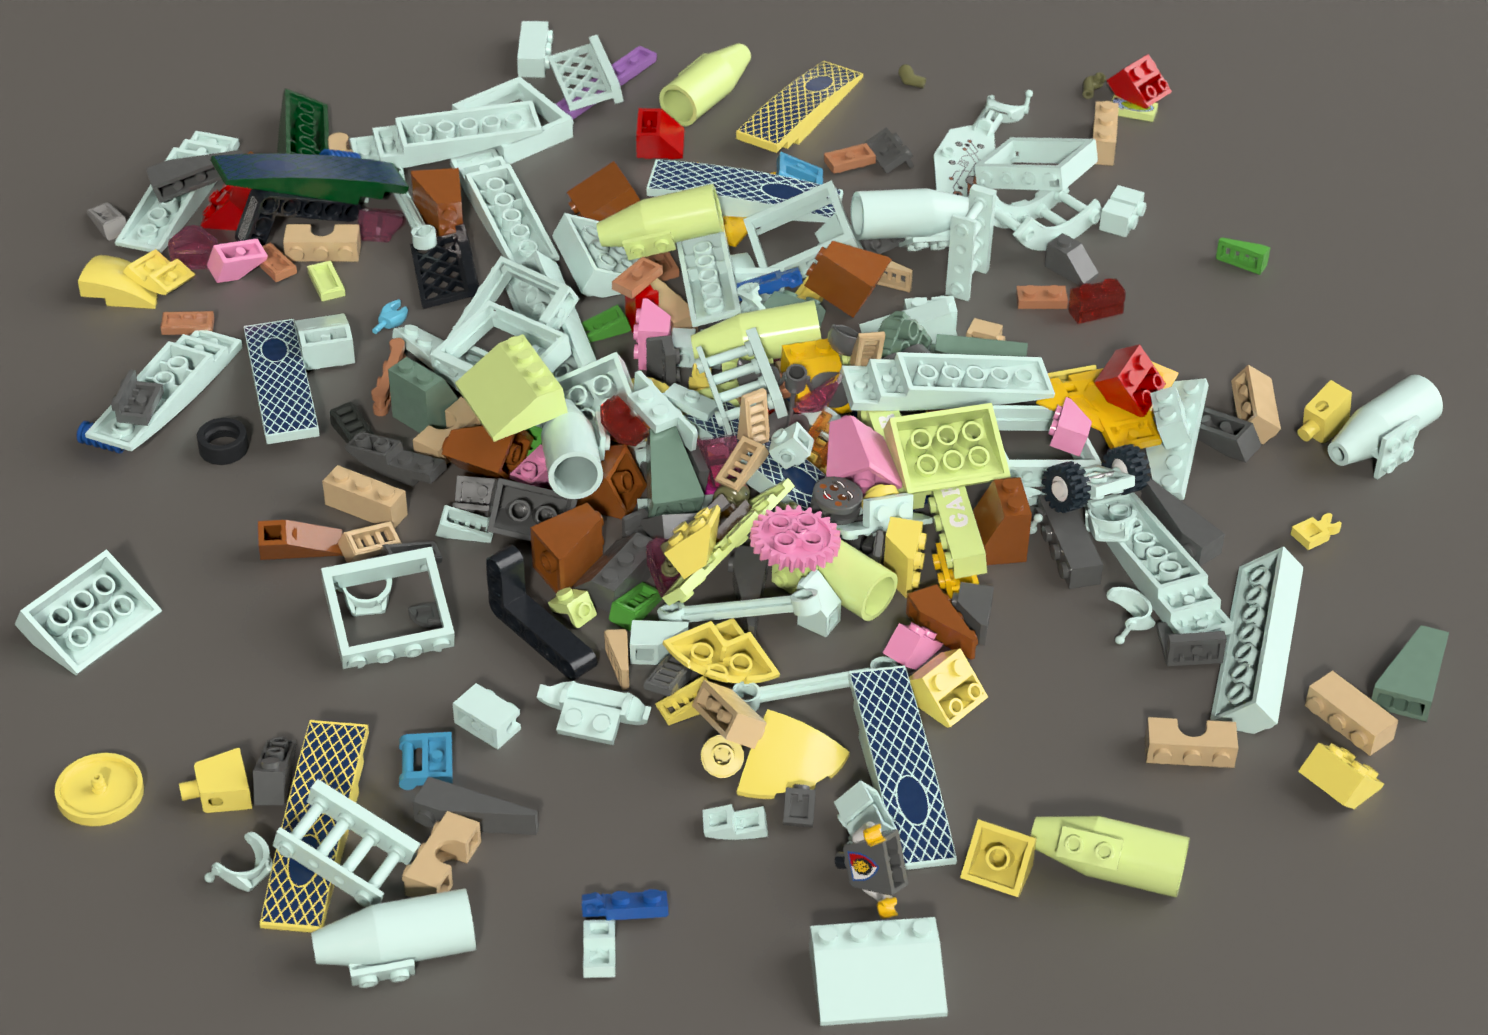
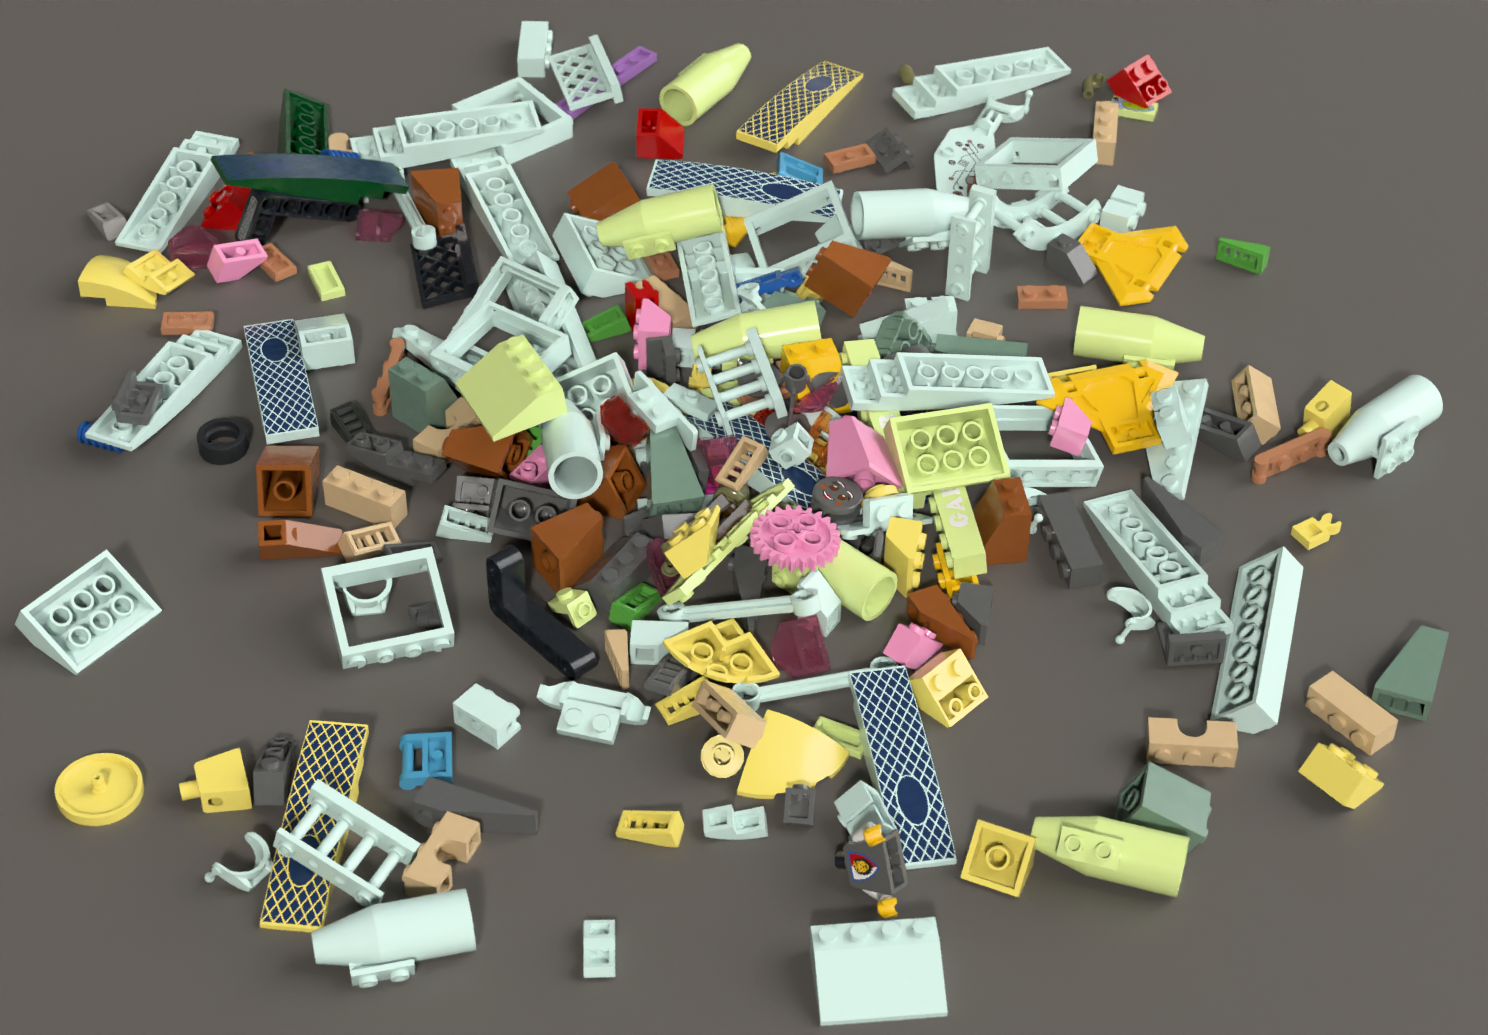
(183, 175): dark grey slope -> none
(287, 480): none -> dark orange slope
(340, 245): tan arch -> none
(391, 318): medium azure hand -> none
(626, 905): blue hinge -> none
(637, 277): nougat plate -> none
(669, 823): none -> light yellow slope
(757, 425): tan slope -> none
(800, 647): none -> clear pink slope
(842, 339): dark grey hair -> none
(844, 735): none -> yellowish green tile
(867, 347): tan slope -> none
(972, 81): none -> light aqua slope
(1096, 300): clear red brick -> none
(1110, 530): light aqua helmet -> none
(1120, 473): black plate -> none
(1130, 380): red slope -> none
(1134, 260): none -> yellow plate
(1134, 338): none -> yellowish green piece
(1165, 804): none -> slope
(1290, 454): none -> nougat plate

